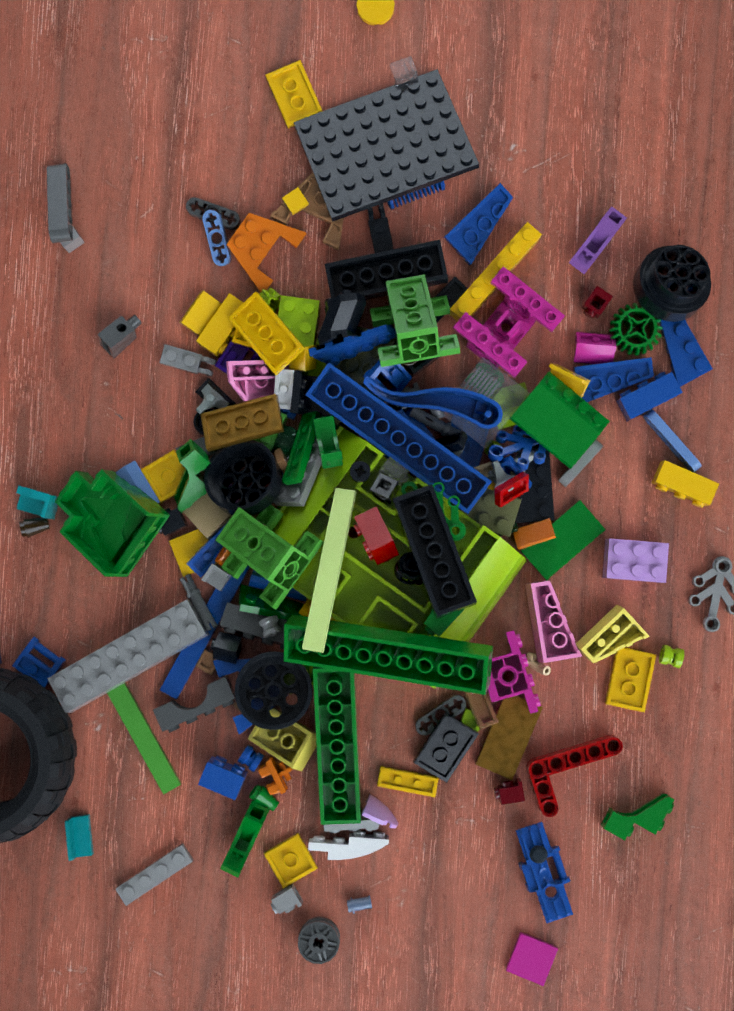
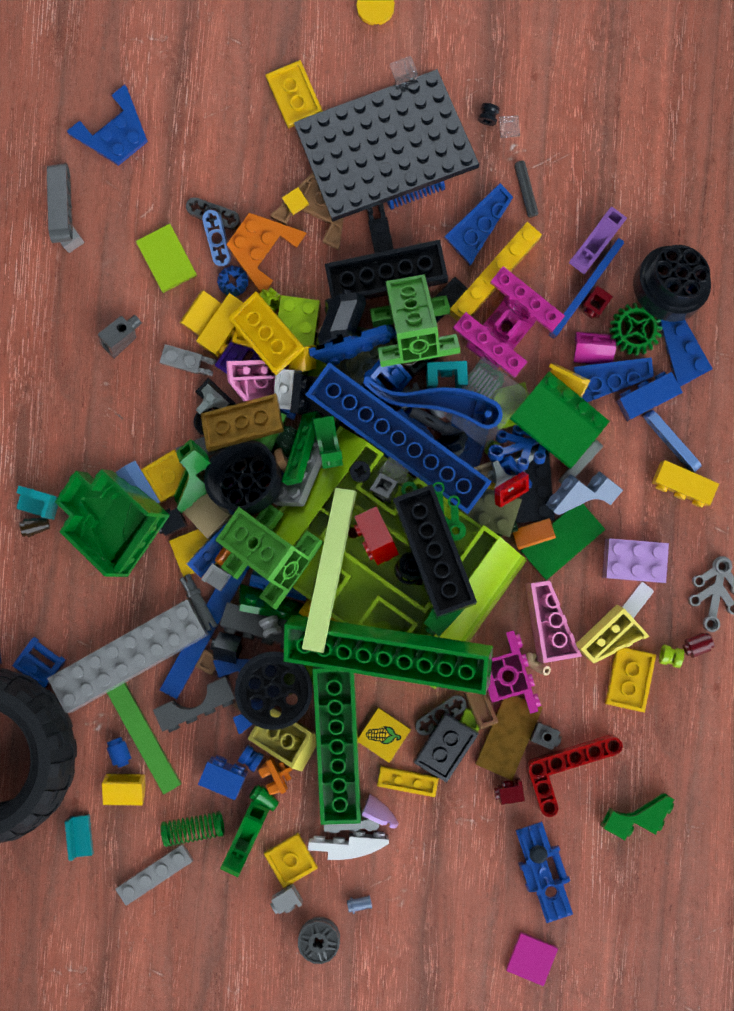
(118, 752): none -> blue brick
(120, 136): none -> blue wing
(123, 789): none -> yellow brick
(166, 258): none -> lime tile
(166, 832): none -> green piece
(223, 279): none -> blue gear
(383, 735): none -> yellow tile
(446, 369): none -> teal panel
(488, 114): none -> black wheel
(509, 126): none -> clear tile
(526, 189): none -> dark grey axle
(538, 736): none -> dark grey brick
(574, 493): none -> arch
(587, 287): none -> blue tile
(638, 599): none -> white sticker
(698, 645): none -> dark red brick

